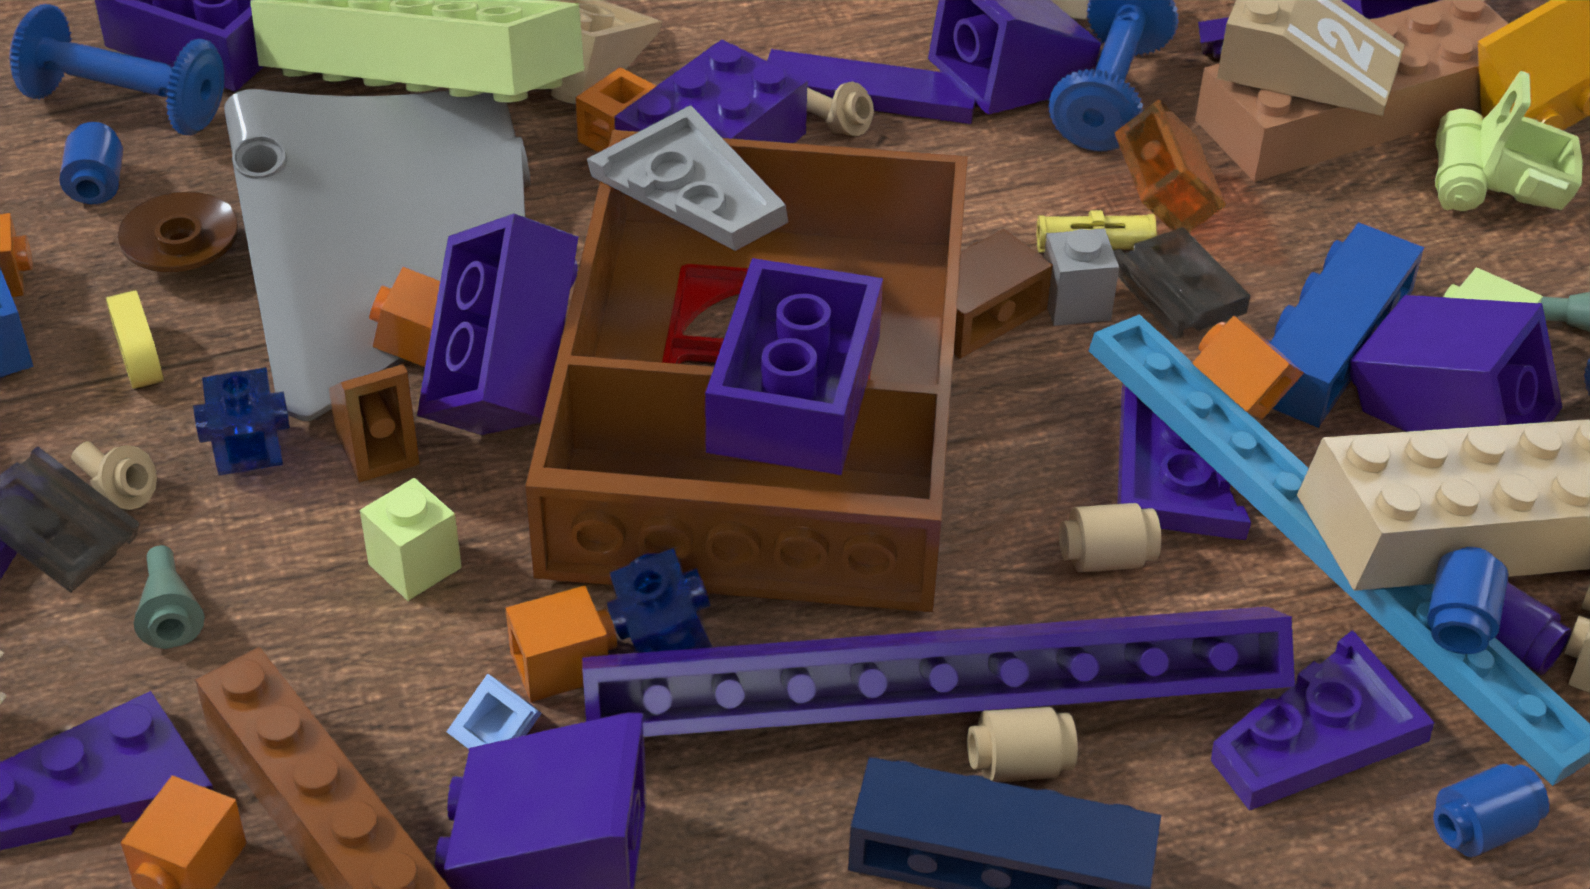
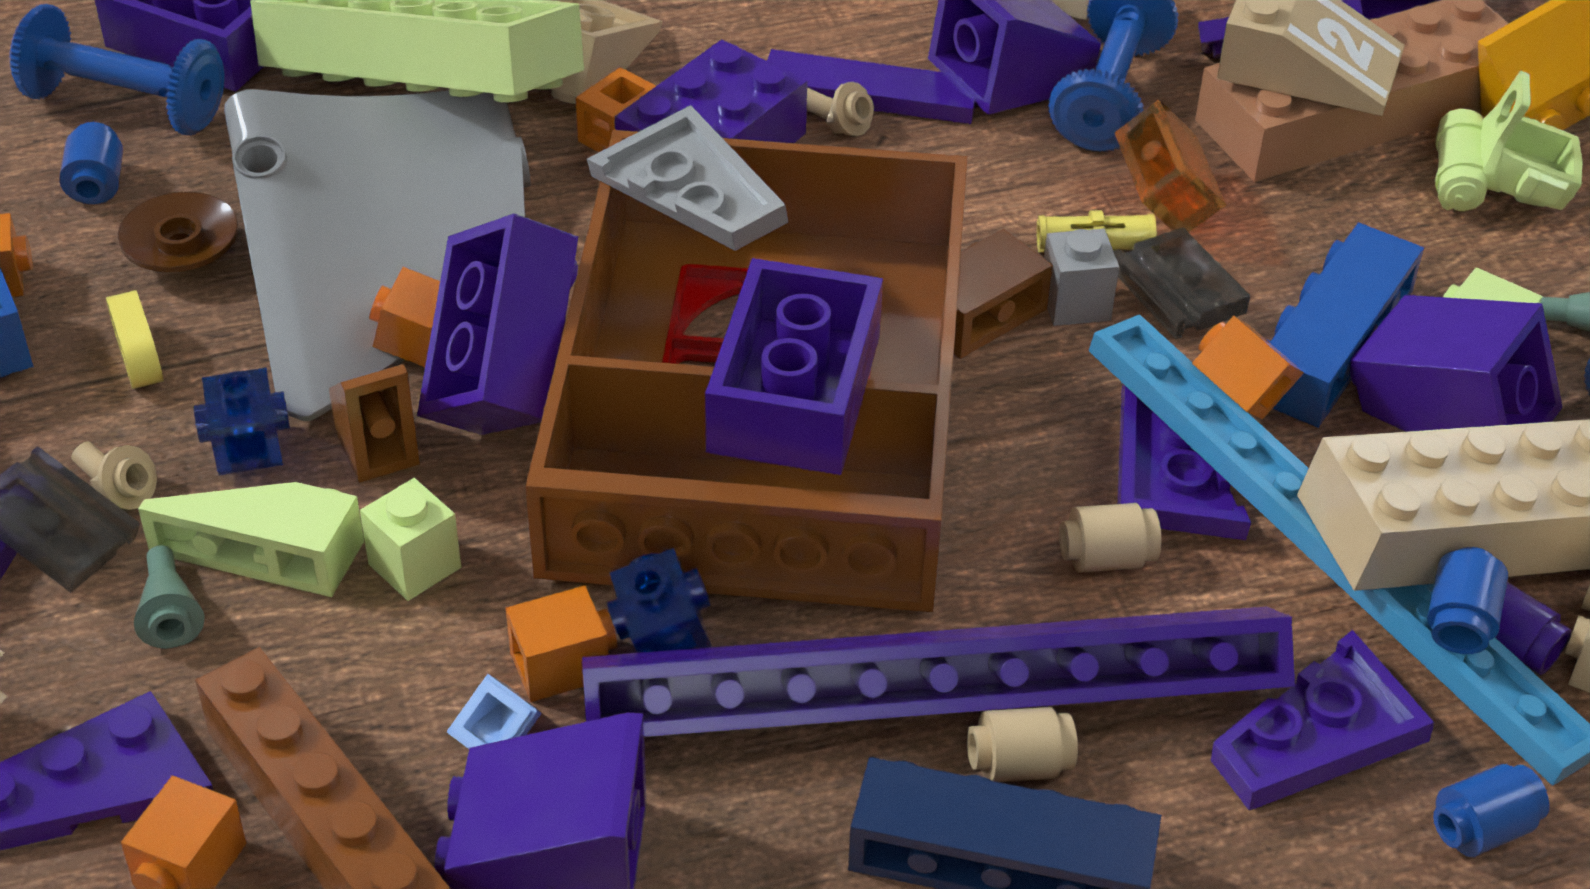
(265, 532): none -> yellowish green slope

